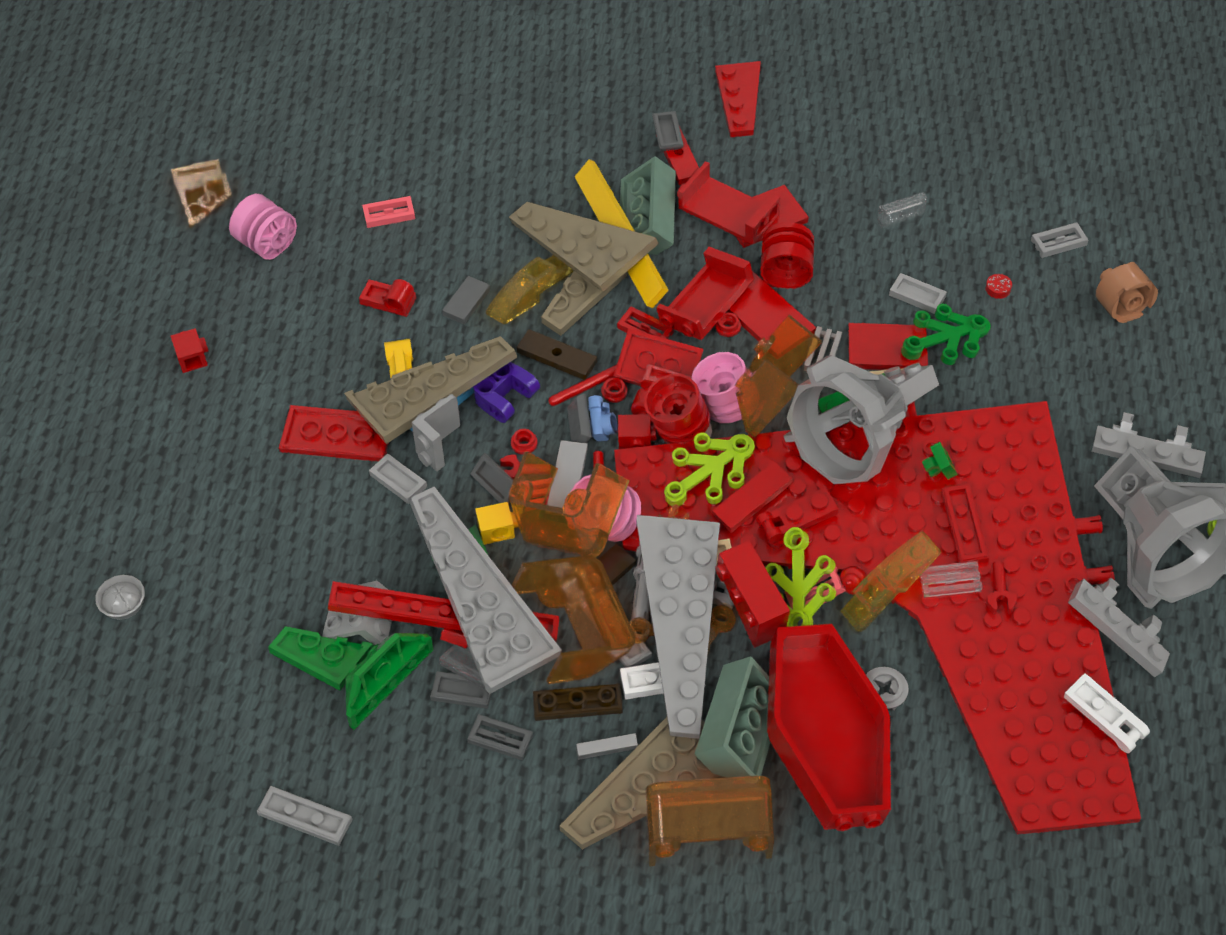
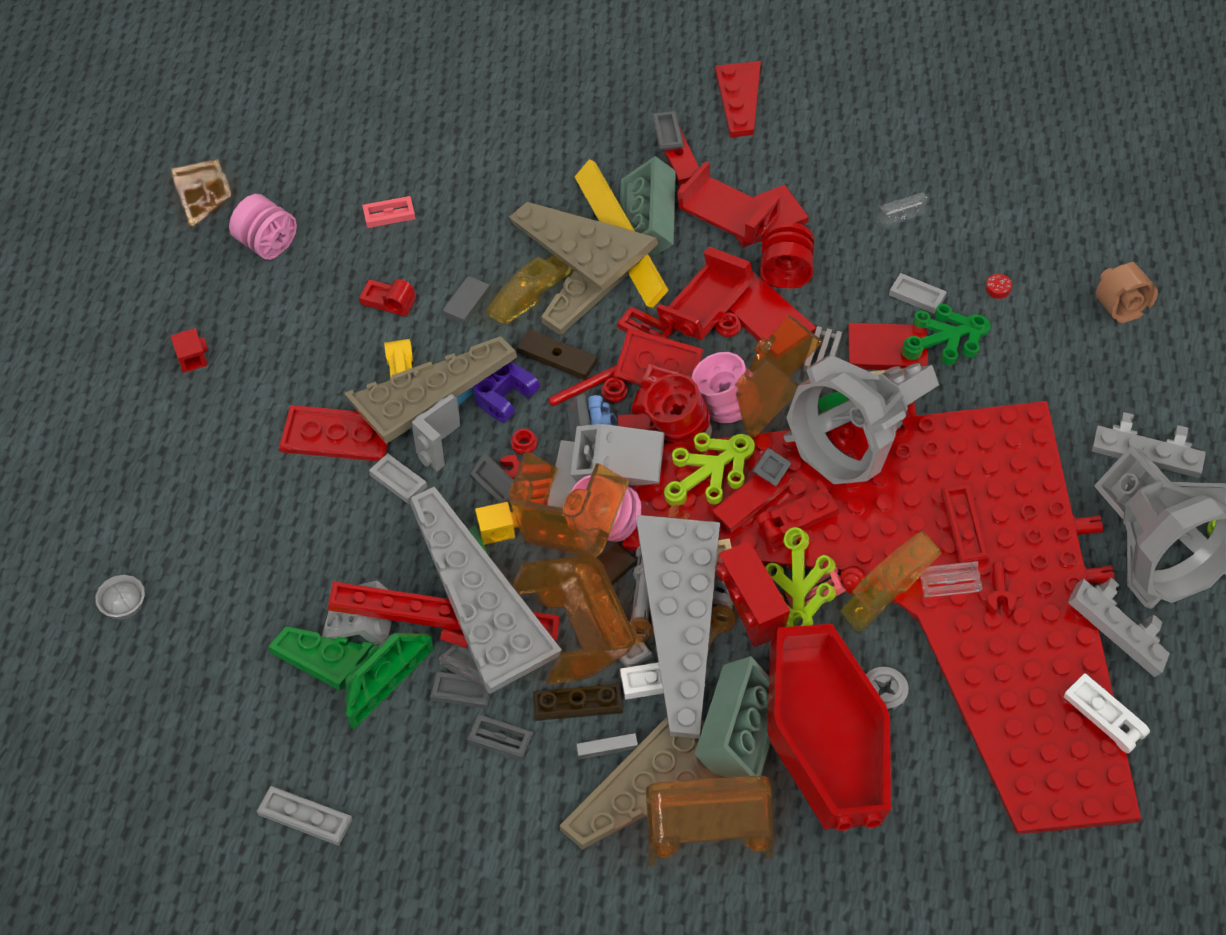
(624, 450): none -> light grey slope
(771, 466): none -> dark grey panel
(939, 462): green tile -> none
(1061, 243): light grey tile -> none

